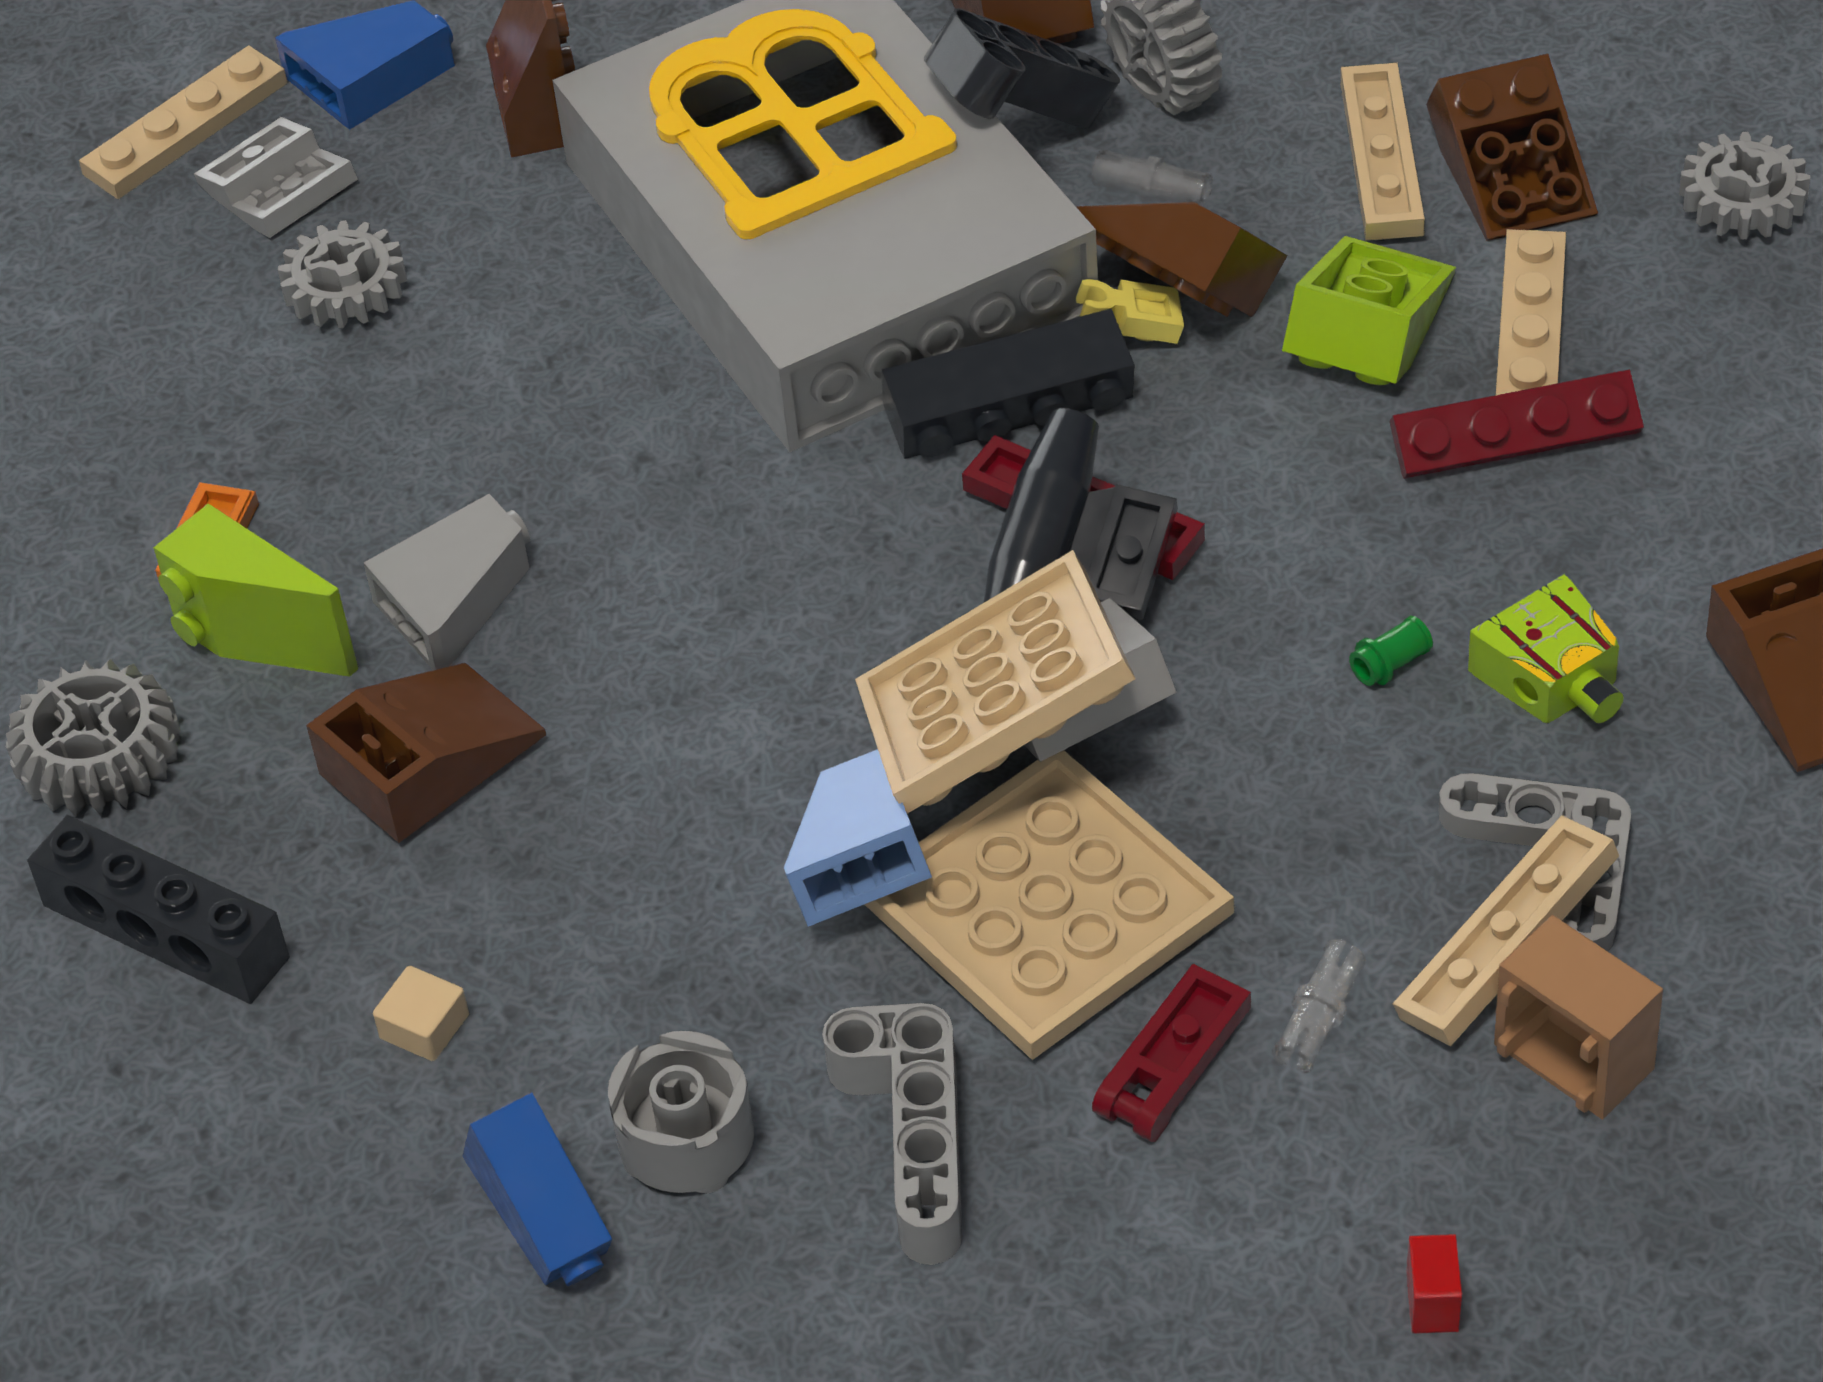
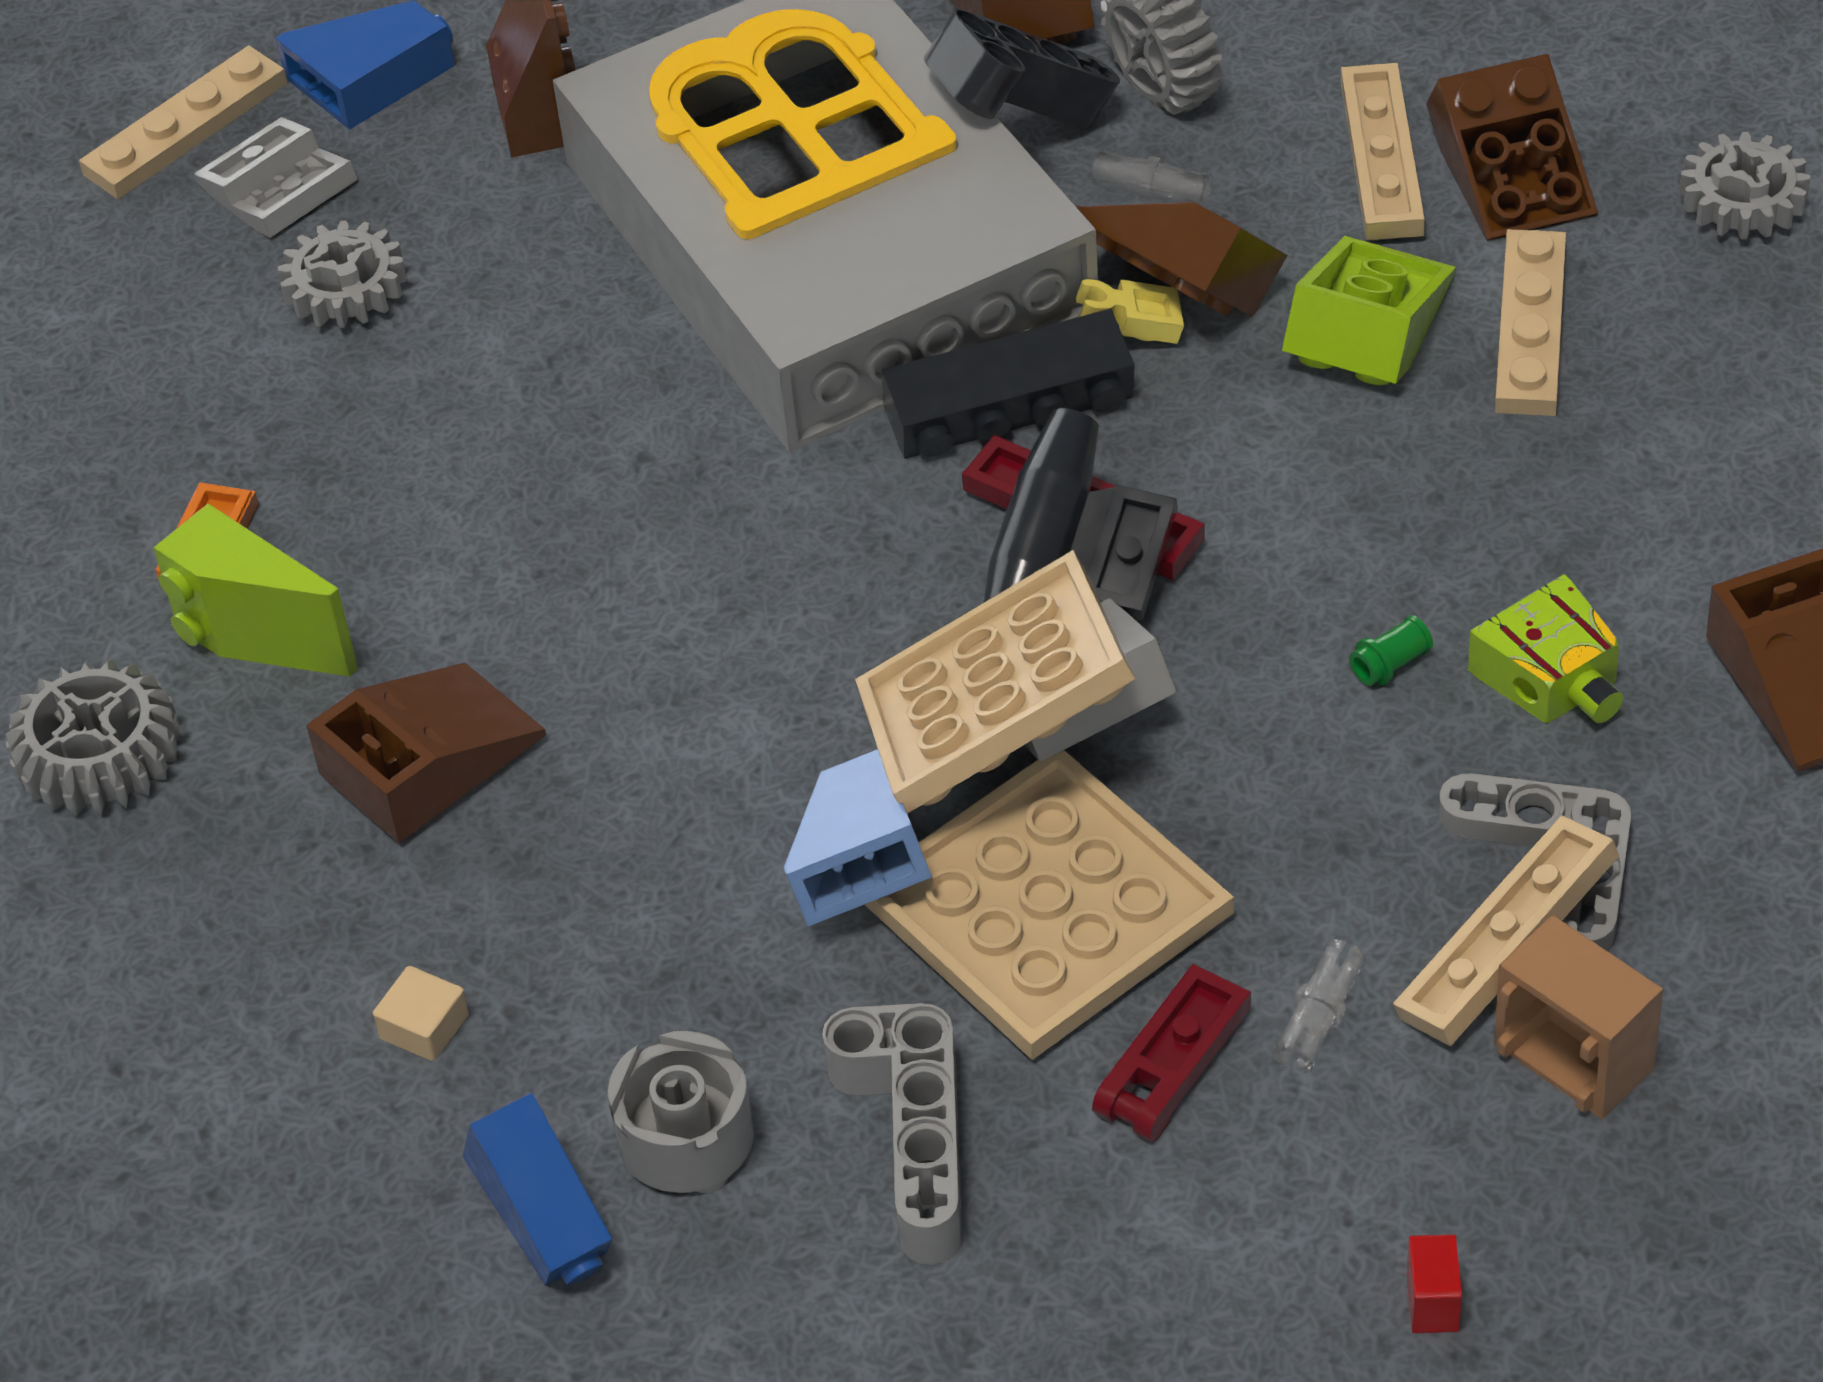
(159, 909): black brick -> none
(450, 578): light grey slope -> none
(1516, 424): dark red plate -> none

